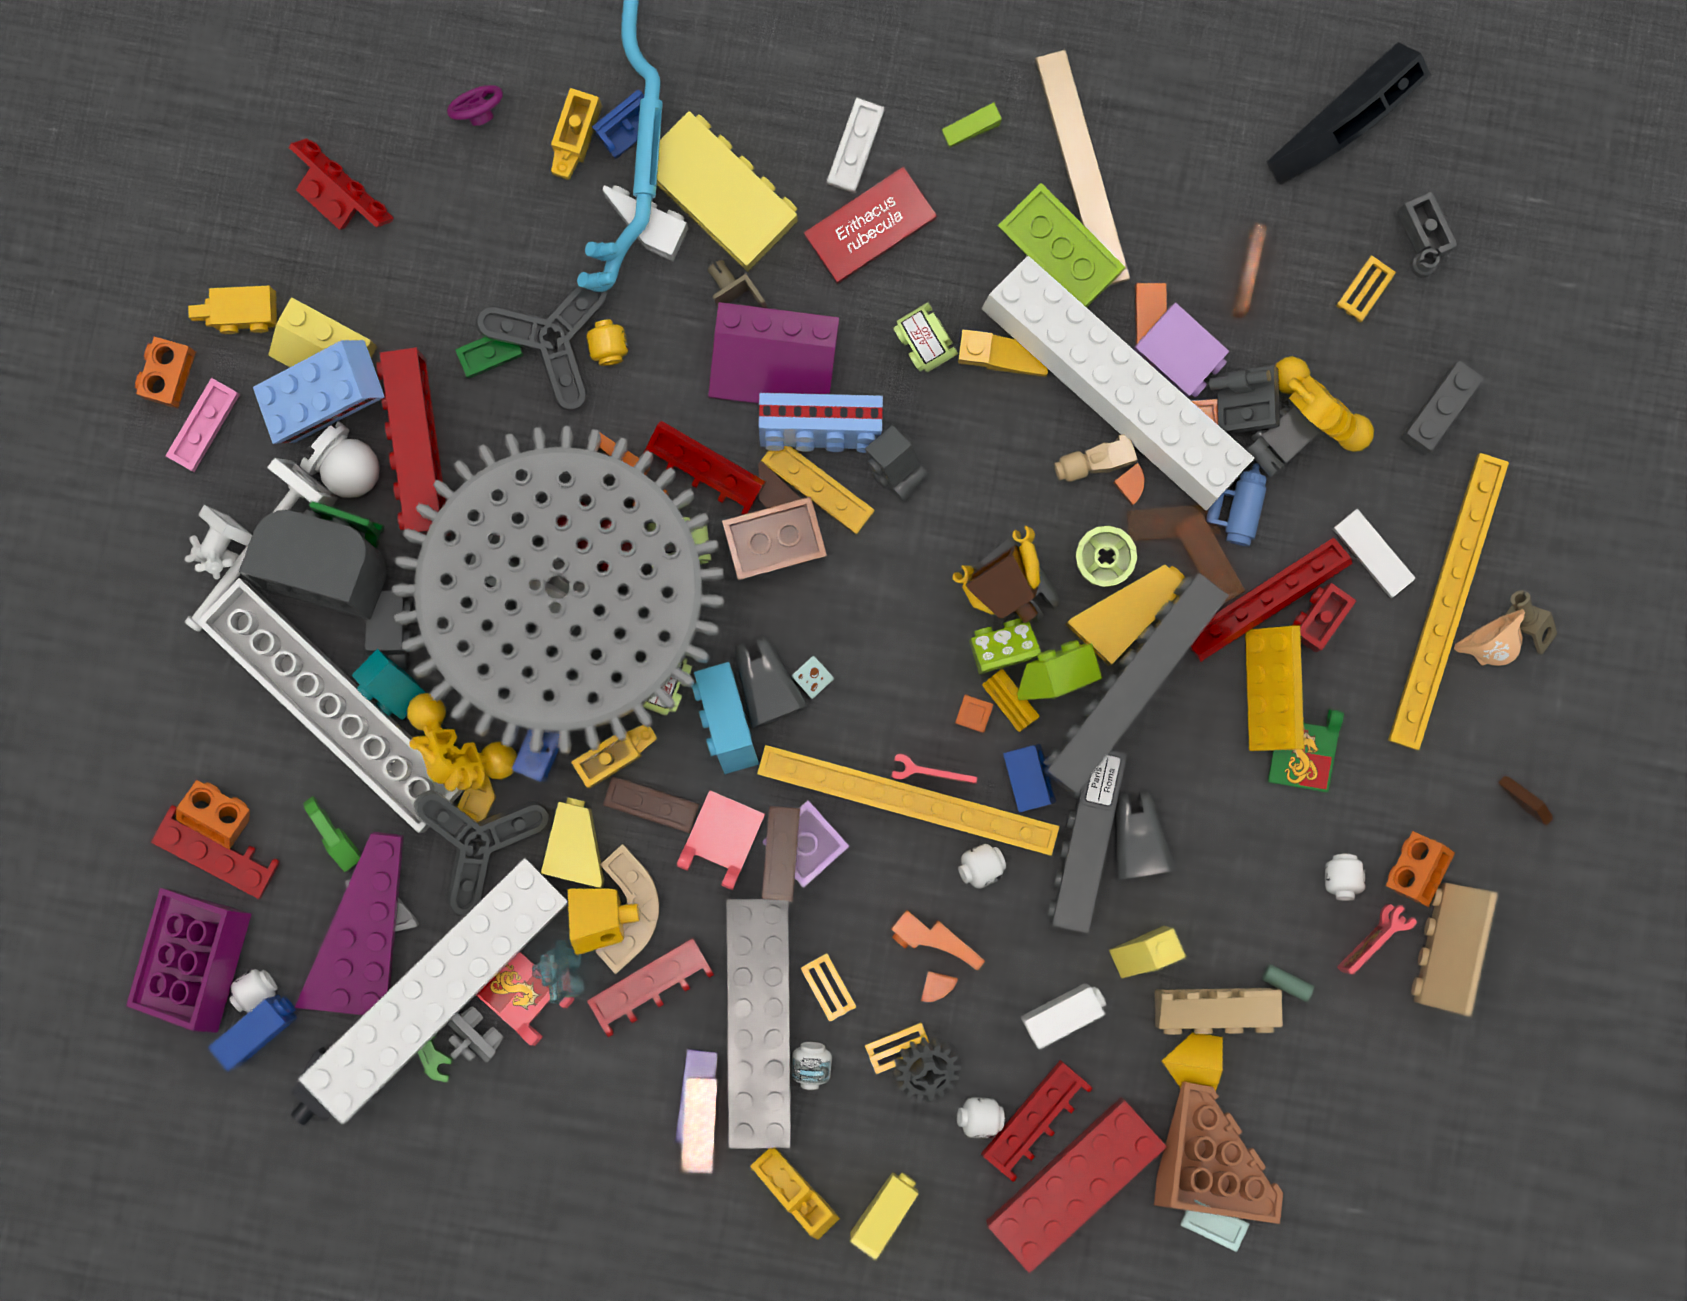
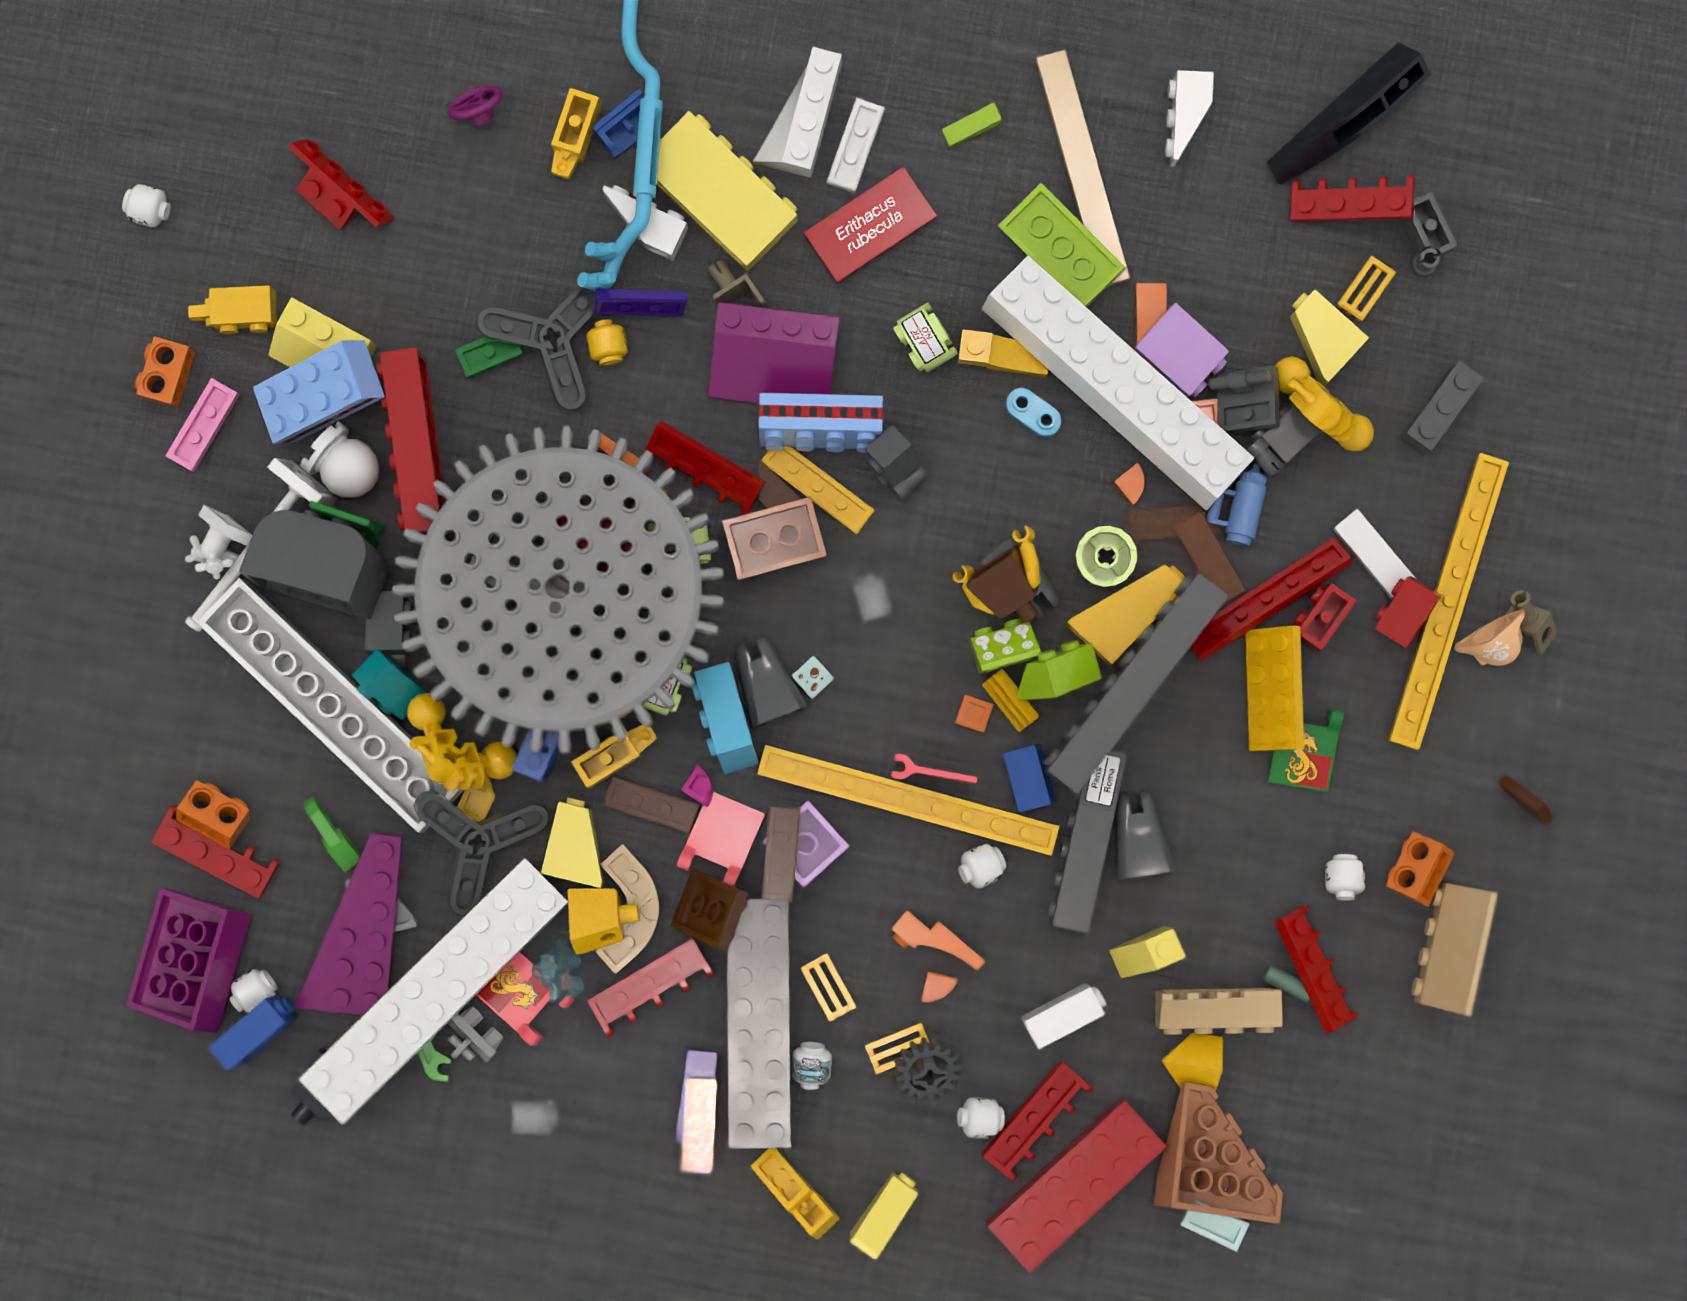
(146, 205): none -> white head
(534, 1116): none -> clear brick
(639, 302): none -> dark purple tile
(699, 786): none -> dark pink tile
(709, 909): none -> reddish brown plate
(801, 124): none -> white wedge
(872, 598): none -> clear brick
(1032, 413): none -> medium azure plate
(1099, 459): tan piece -> none
(1191, 100): none -> white slope
(1249, 270): clear orange tile -> none
(1314, 970): none -> red hinge
(1325, 335): none -> light yellow slope
(1353, 202): none -> red hinge
(1377, 937): coral flag -> none
(1407, 610): none -> red brick

